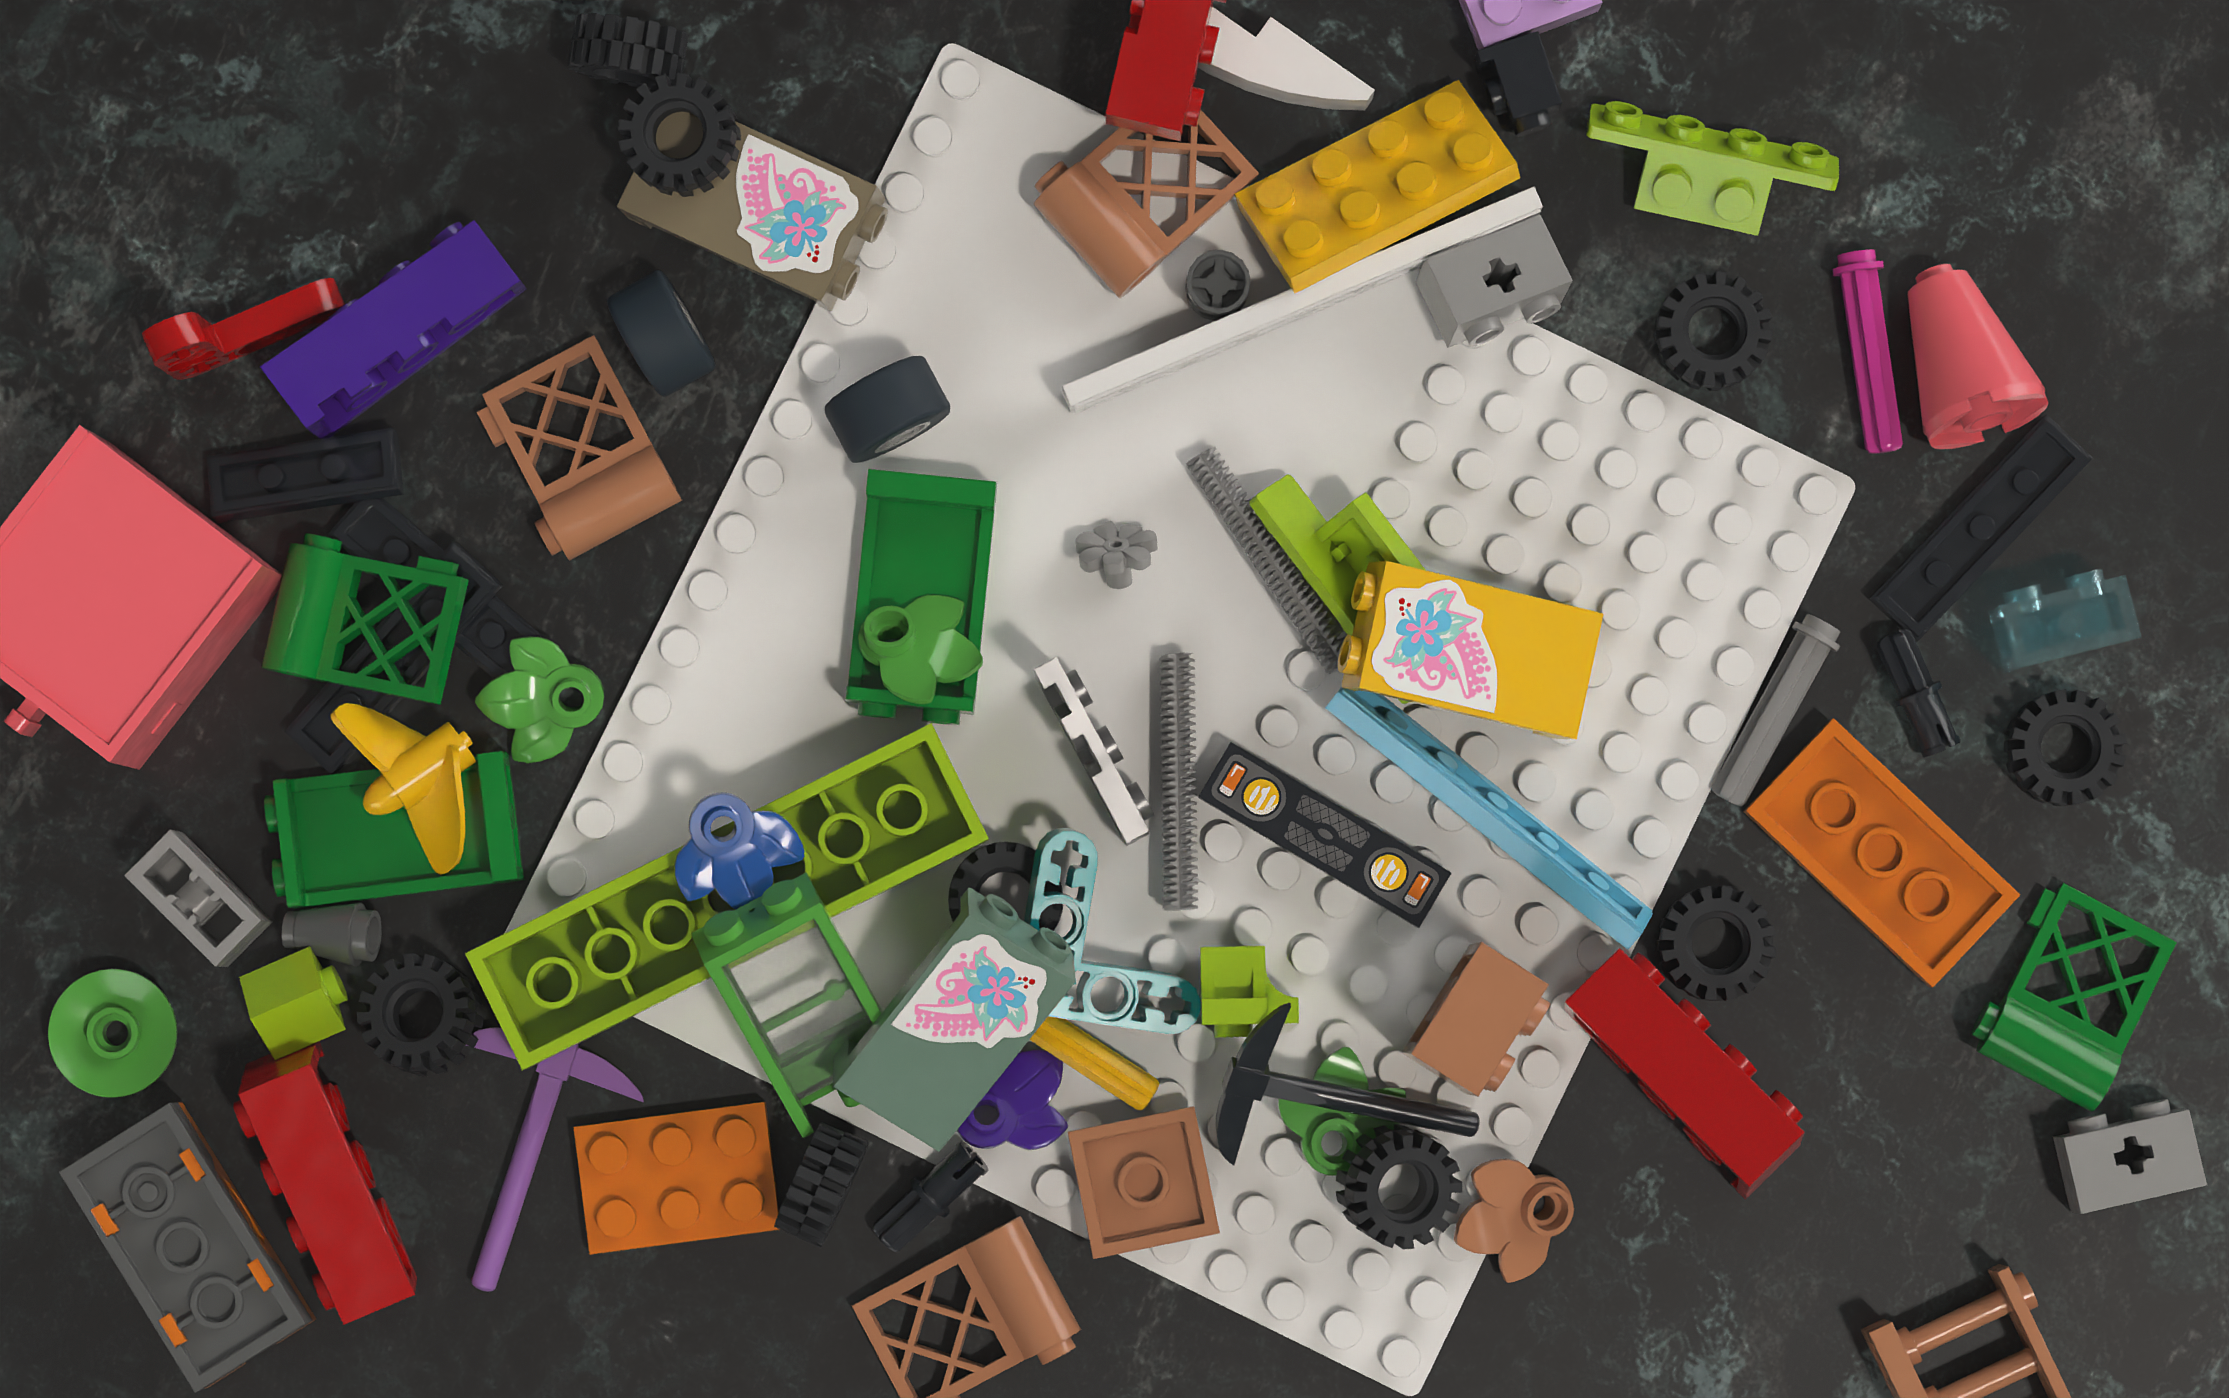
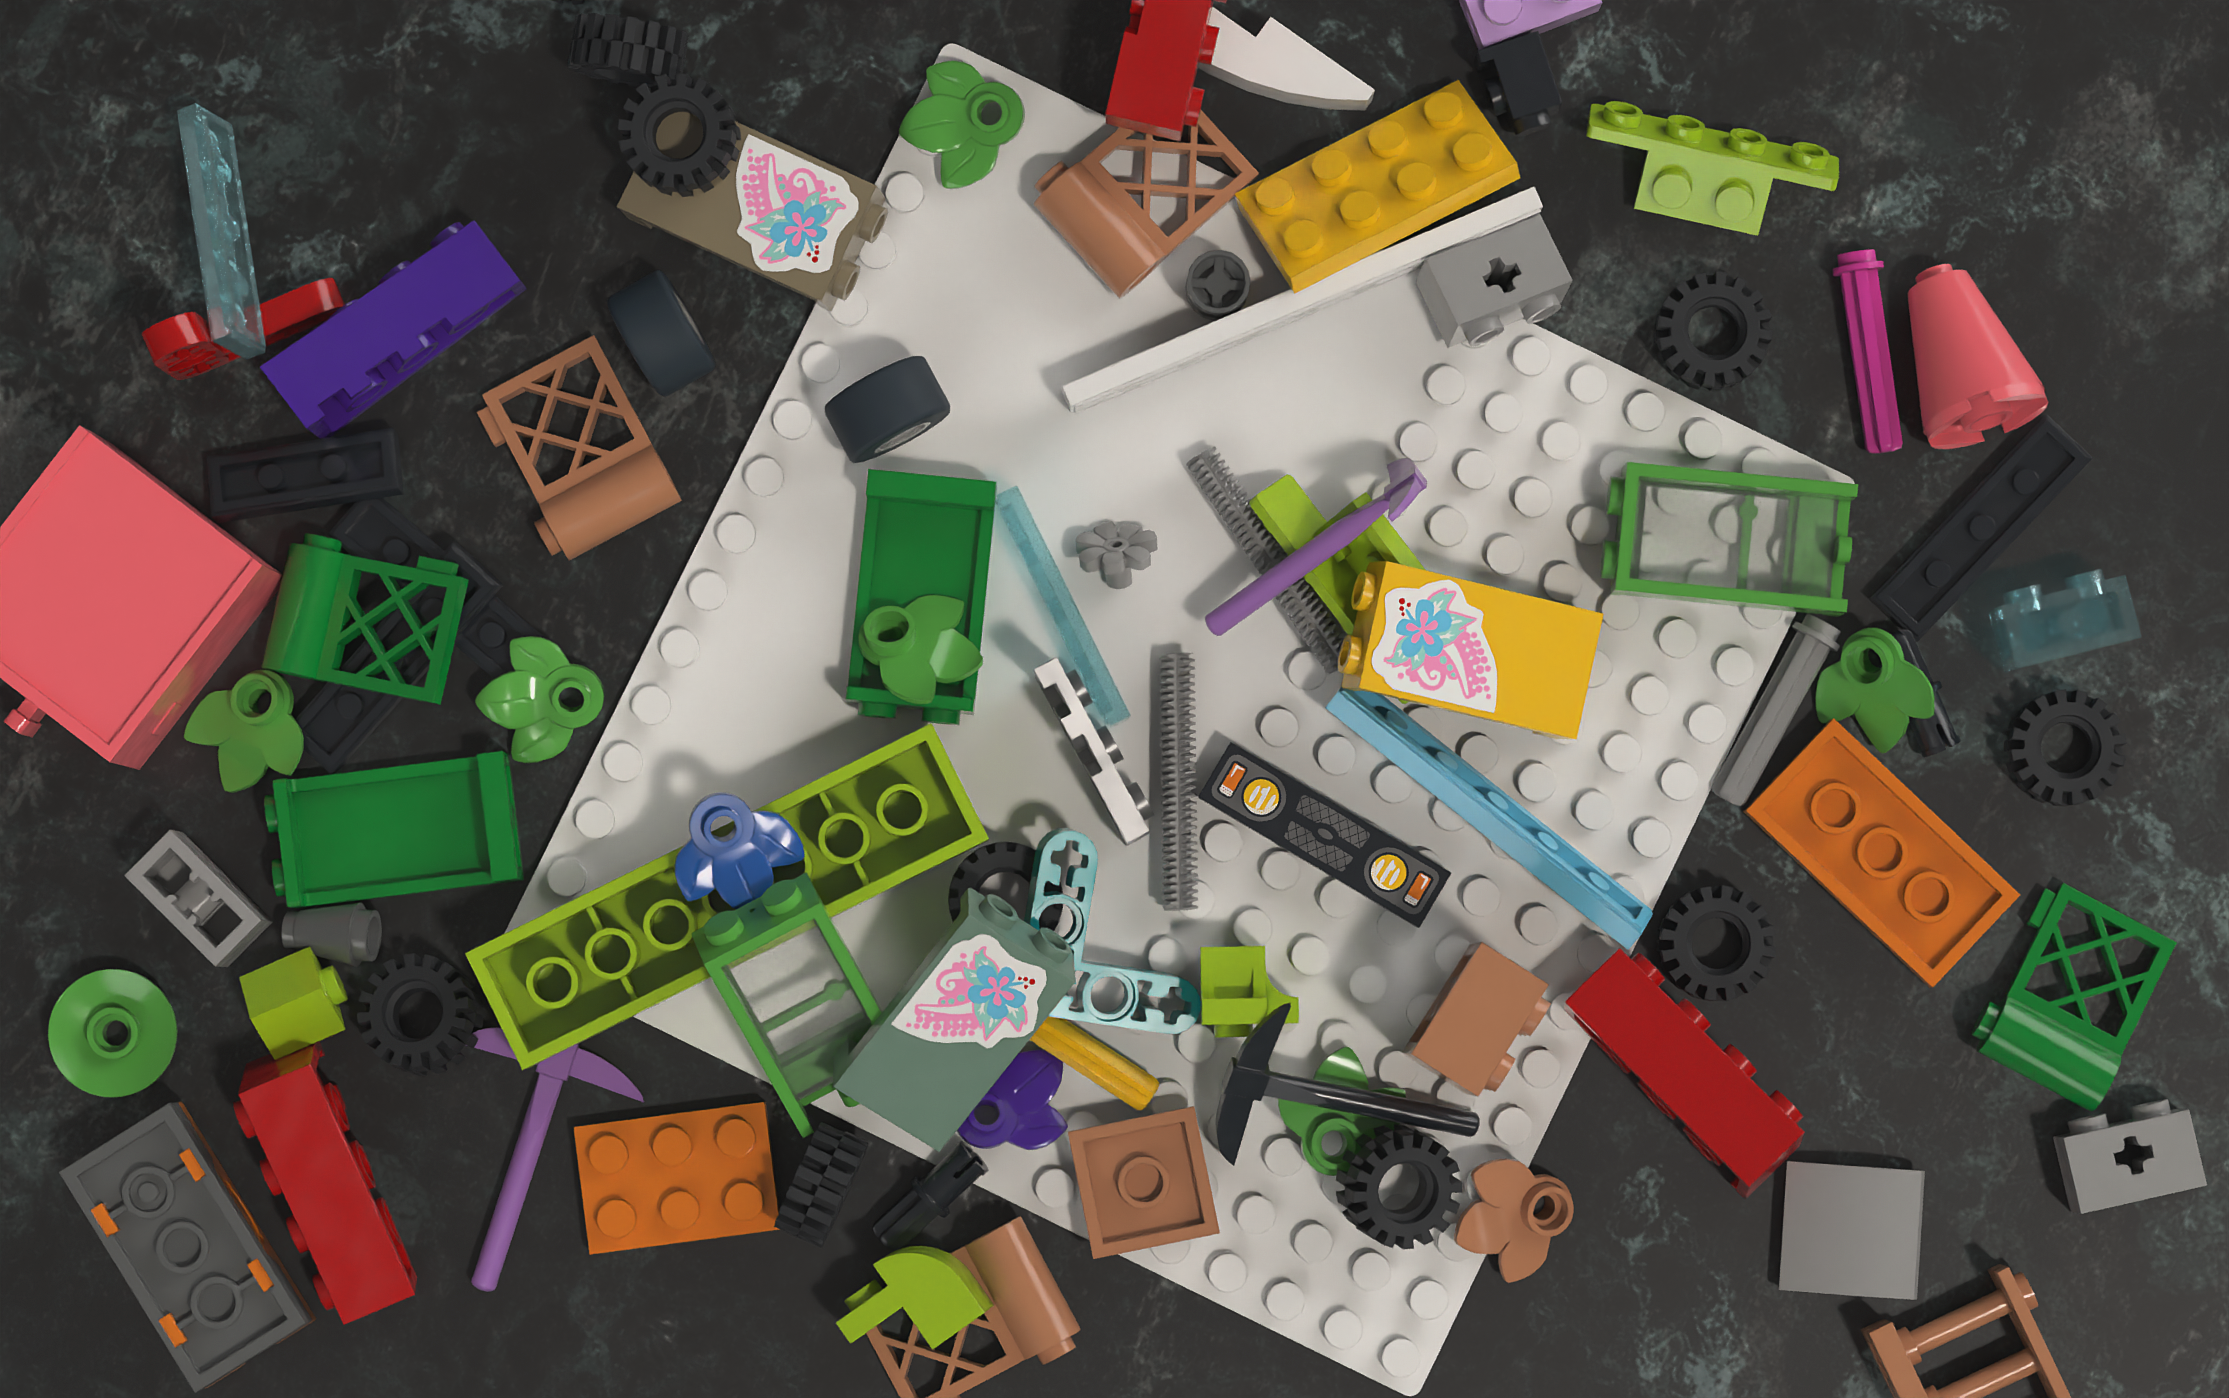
(221, 232): none -> clear light blue tile
(245, 737): none -> bright green plate
(415, 774): yellow piece -> none
(930, 1287): none -> lime brick
(954, 126): none -> bright green plate
(1062, 607): none -> clear light blue tile
(1398, 495): none -> medium lavender piece
(1729, 538): none -> clear door
(1852, 1230): none -> light grey slope
(1877, 696): none -> bright green plate

